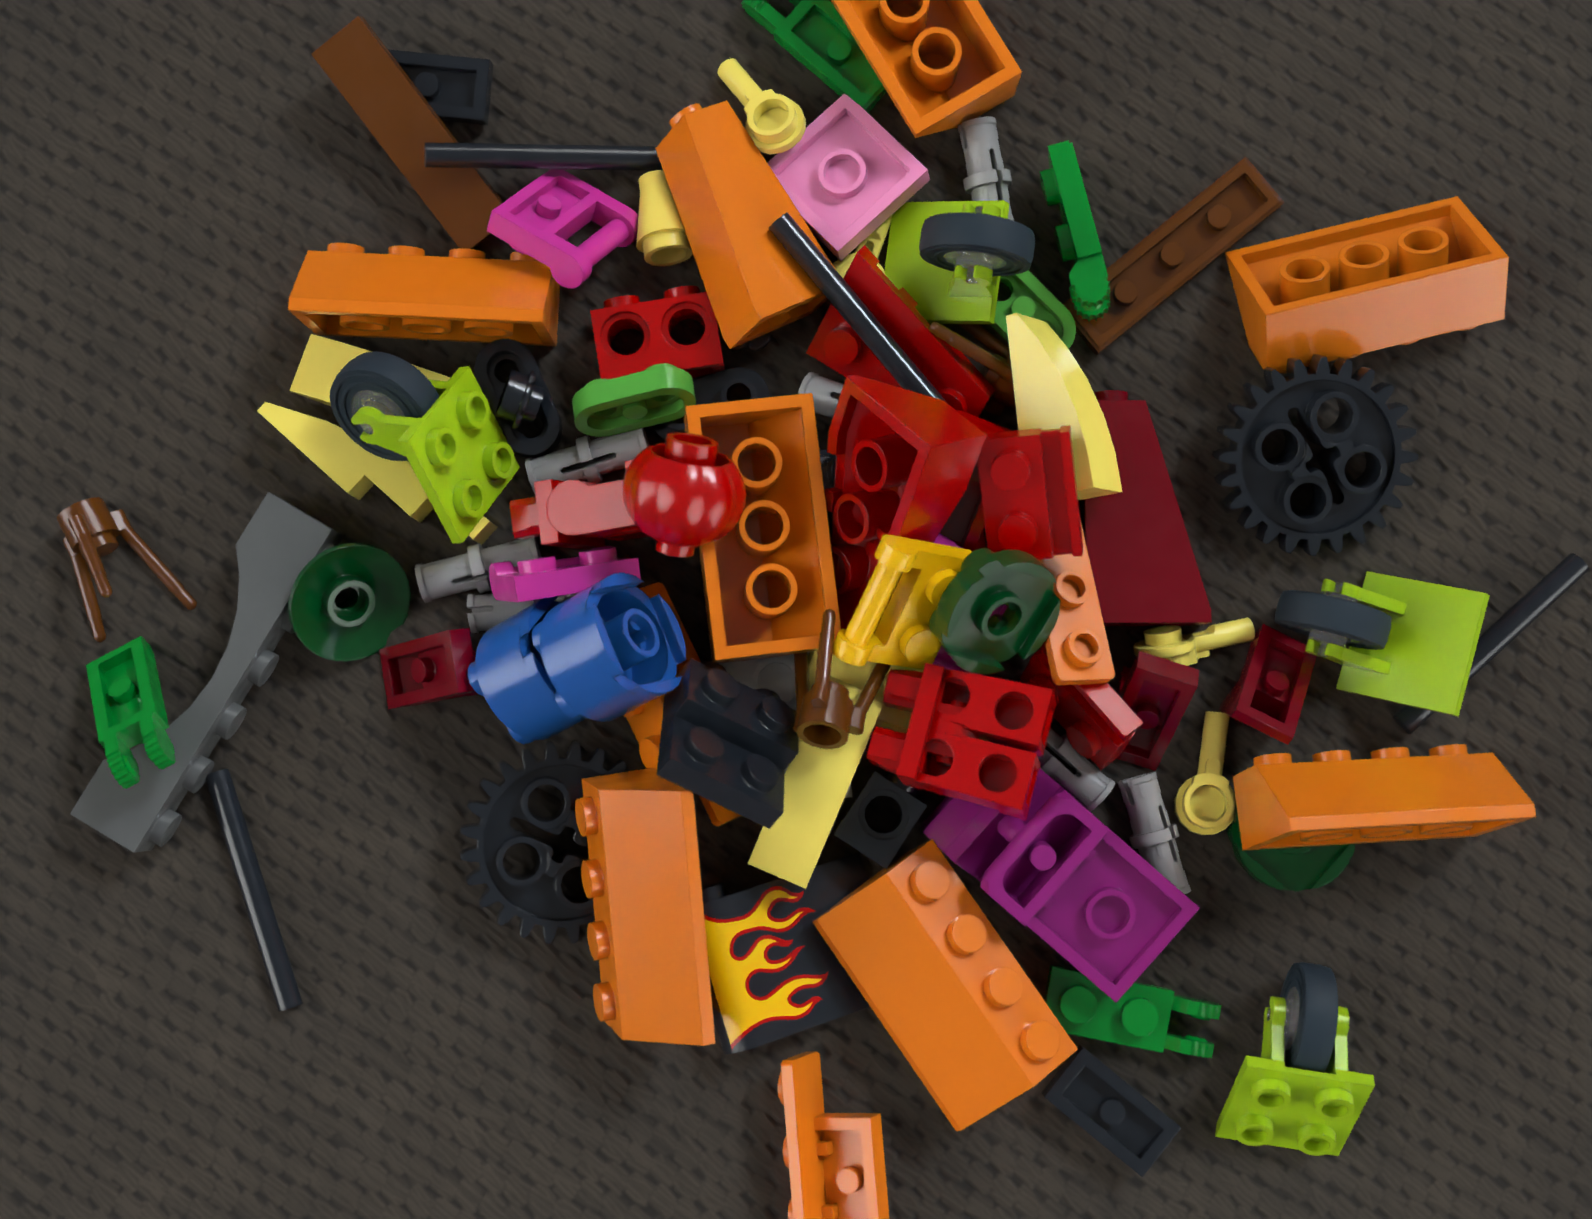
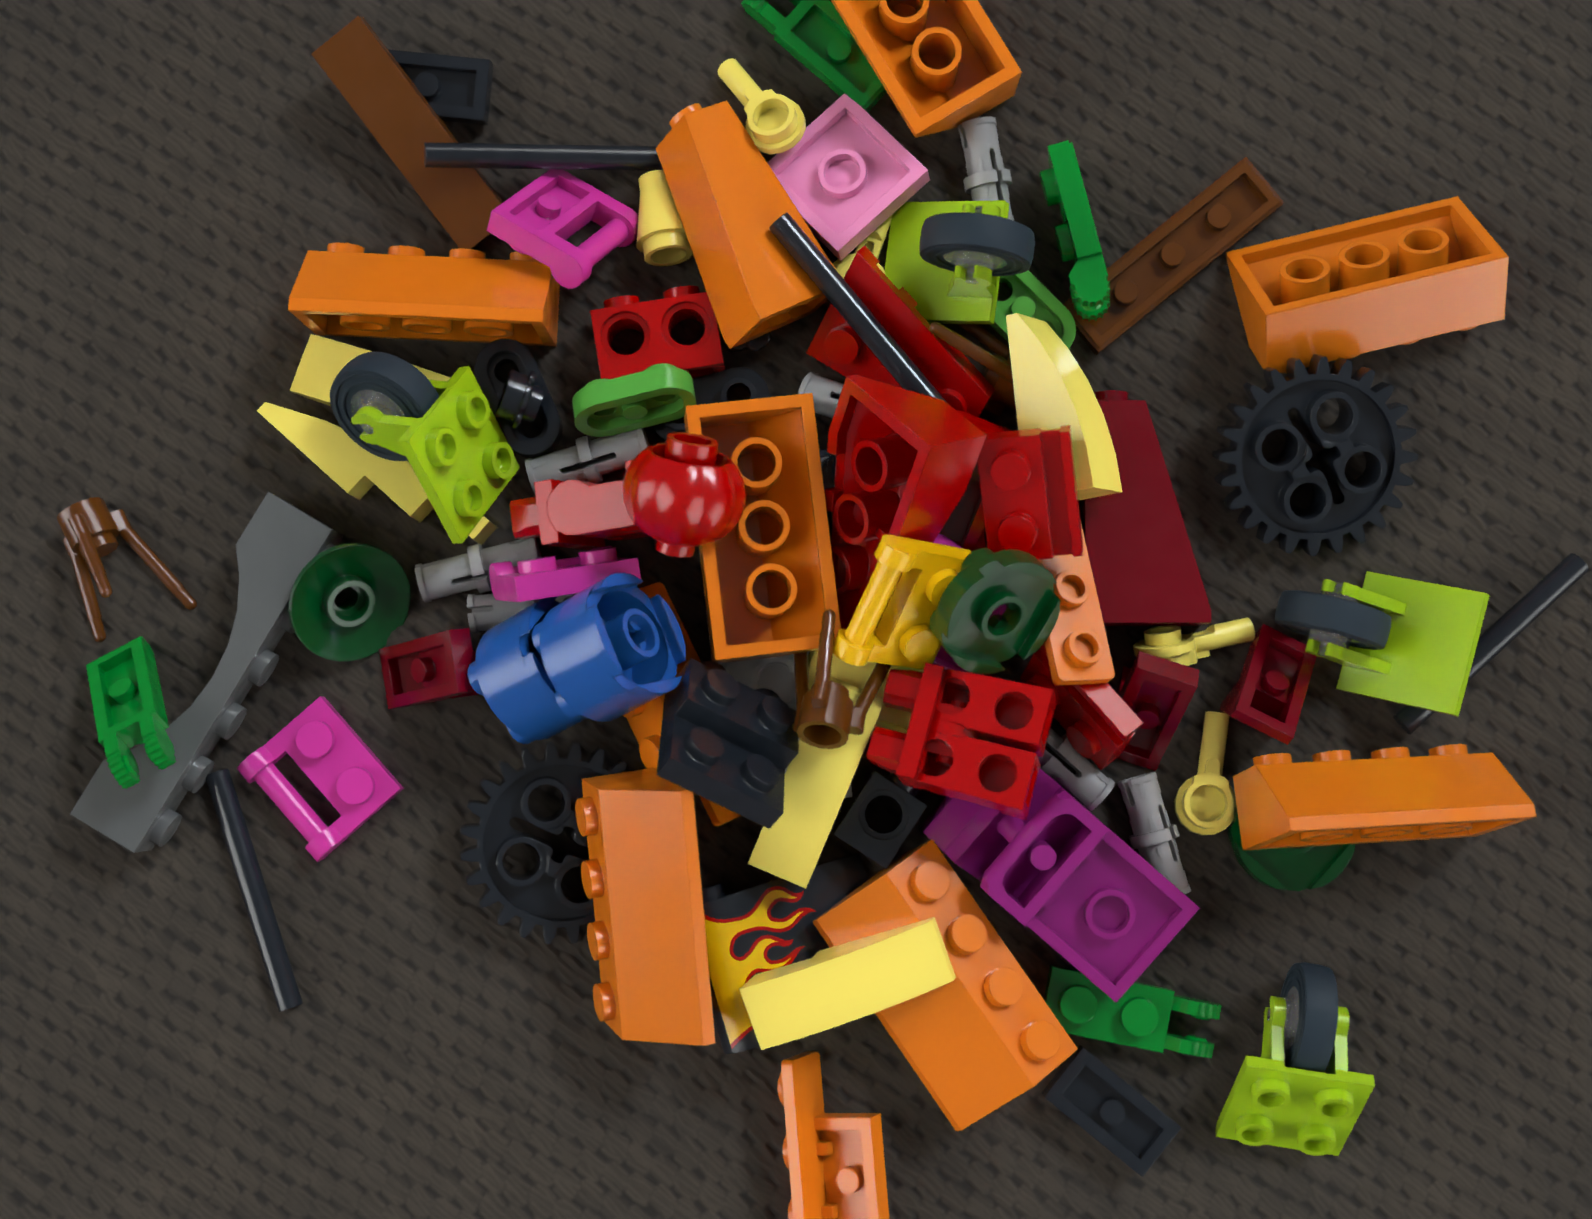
(337, 766): none -> dark pink plate
(846, 983): none -> light yellow slope

